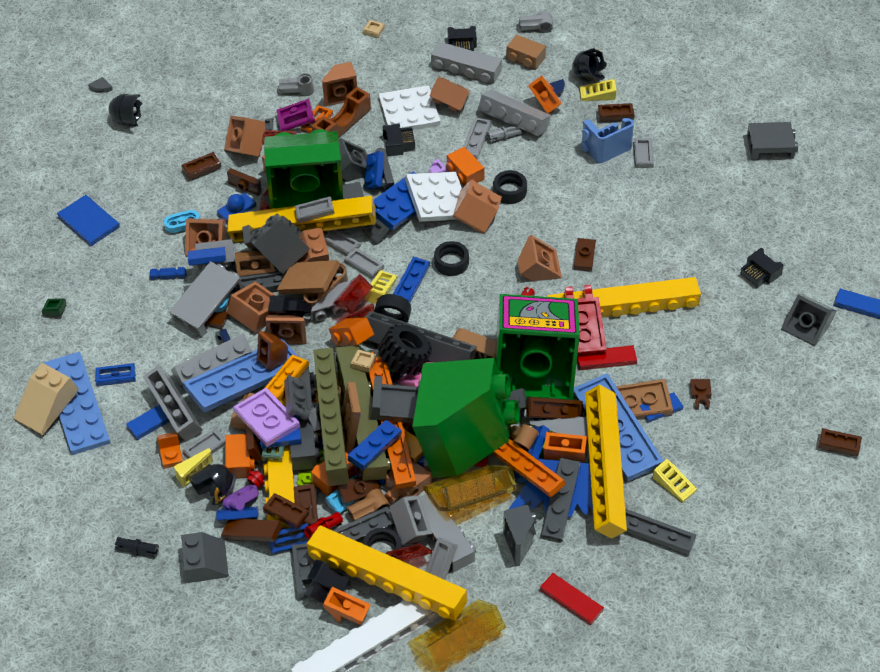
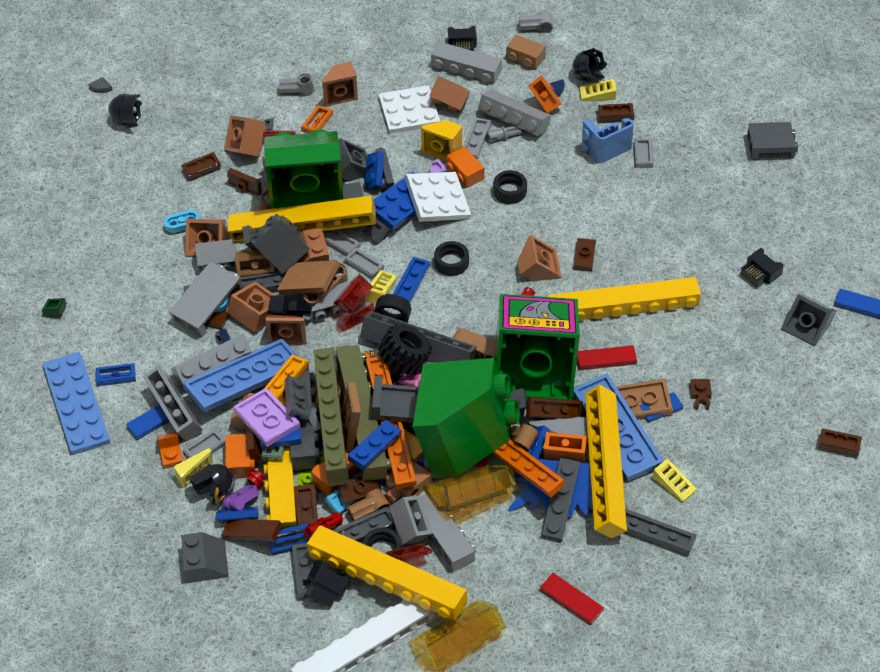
(44, 398): tan slope -> none
(88, 220): blue tile -> none
(136, 547): black pin -> none
(168, 273): blue axle -> none
(204, 256): blue tile -> none
(236, 204): blue tile -> none
(271, 350): dark orange slope -> none
(286, 511): reddish brown plate -> none
(294, 112): magenta plate -> none
(314, 209): light grey tile -> none
(344, 605): orange slope -> none
(351, 331): orange brick -> none
(355, 106): dark orange arch -> none
(363, 361): tan tile -> none
(373, 28): tan tile -> none
(398, 139): black piece -> none
(441, 139): none -> yellow slope
(441, 558): light grey tile -> none
(476, 206): nougat slope -> none
(519, 531): dark grey slope -> none
(590, 322): tile -> none

